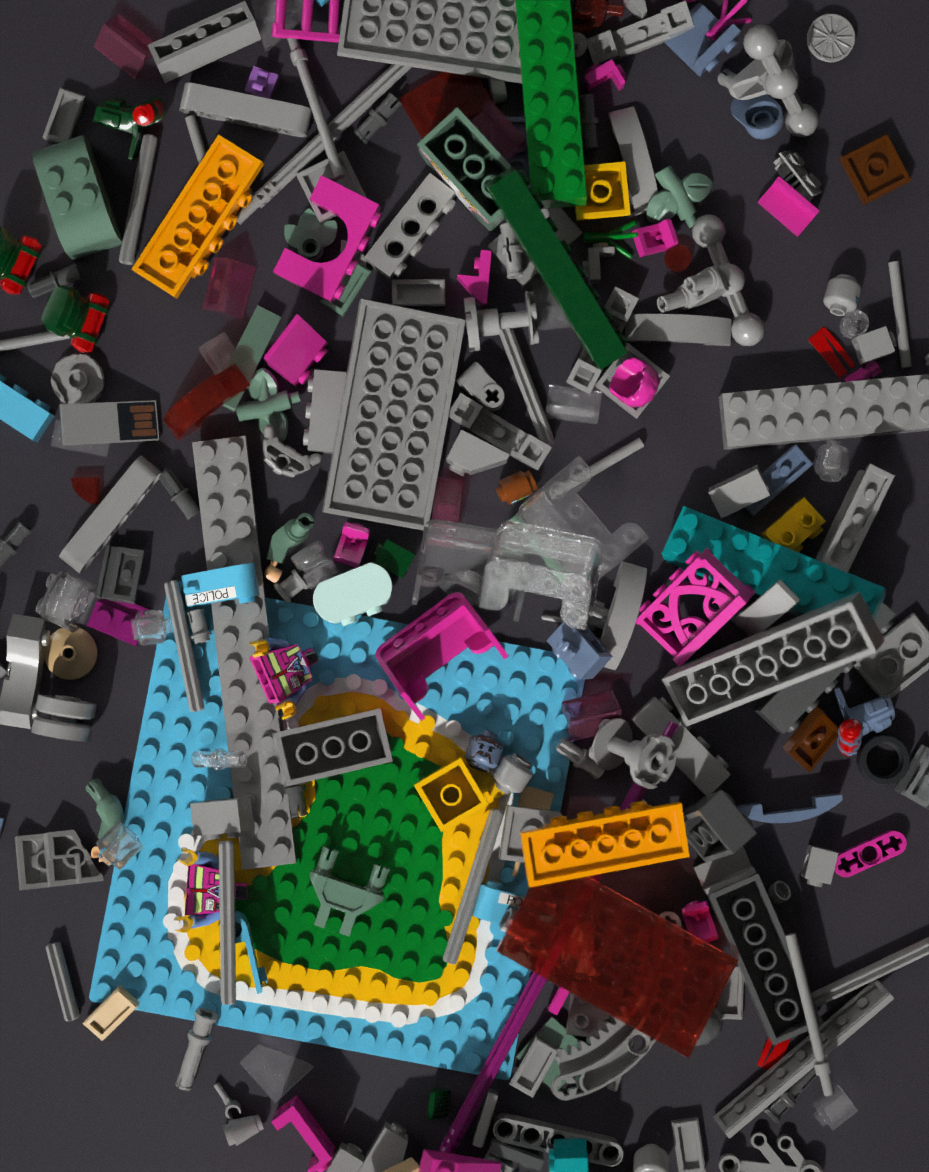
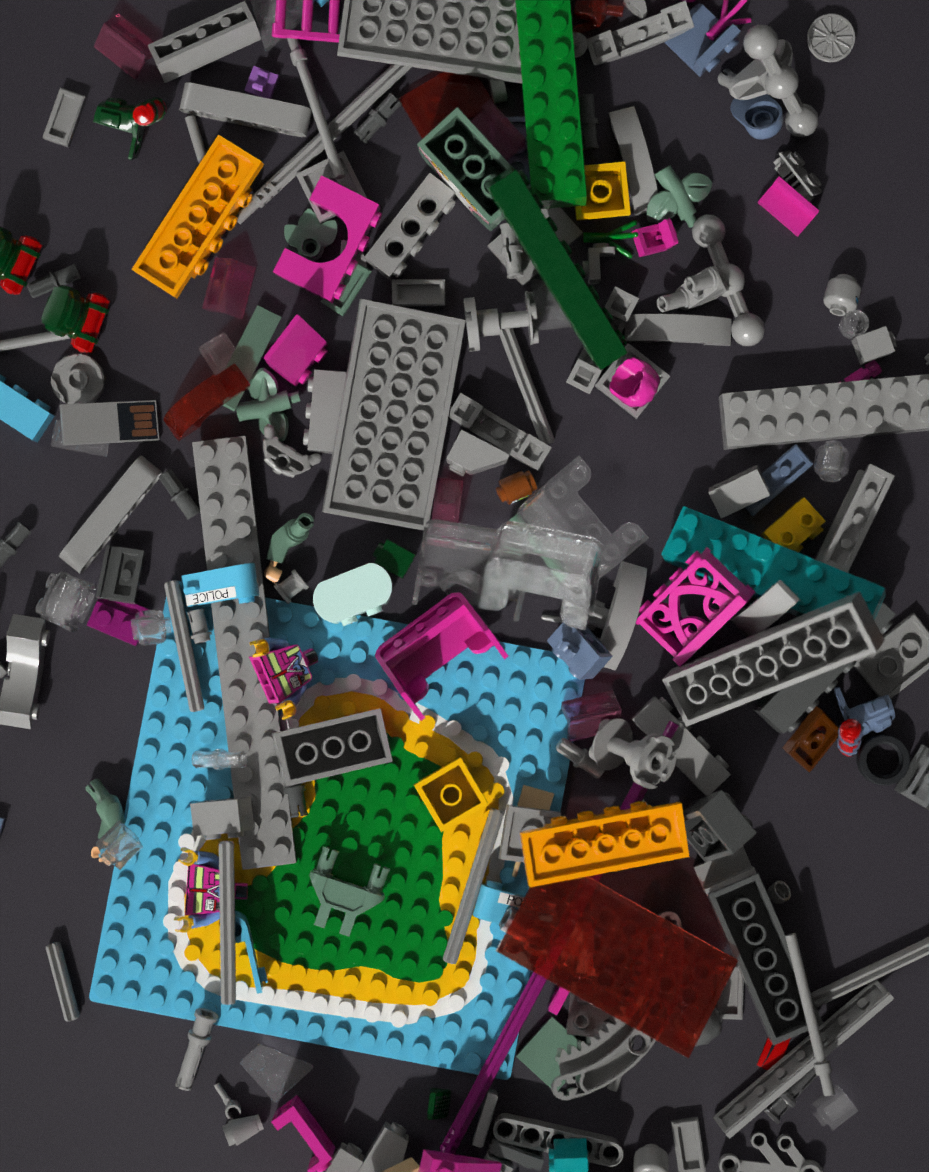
(53, 860): light grey slope -> none
(64, 716): light grey wheel -> none
(77, 197): sand green brick -> none
(83, 656): tan dish -> none
(87, 489): clear red tile -> none
(111, 1012): tan tile -> none
(138, 199): light grey axle -> none
(314, 564): clear wheel -> none
(352, 544): dark pink bracket -> none
(478, 285): dark pink slope -> none
(479, 384): light grey piece -> none
(484, 751): sand blue head -> none
(513, 773): light grey head -> none
(534, 1066): light grey tile -> none
(573, 404): clear slope -> none
(600, 73): dark pink bracket -> none
(616, 456): light grey bar -> none
(677, 258): clear red tile -> none
(699, 921): dark pink bracket -> none
(819, 865): light grey brick -> none
(820, 804): sand blue slope -> none
(832, 352): red sticker -> none
(875, 169): reddish brown plate -> none
(884, 839): dark pink beam -> none
(900, 317): light grey bar -> none

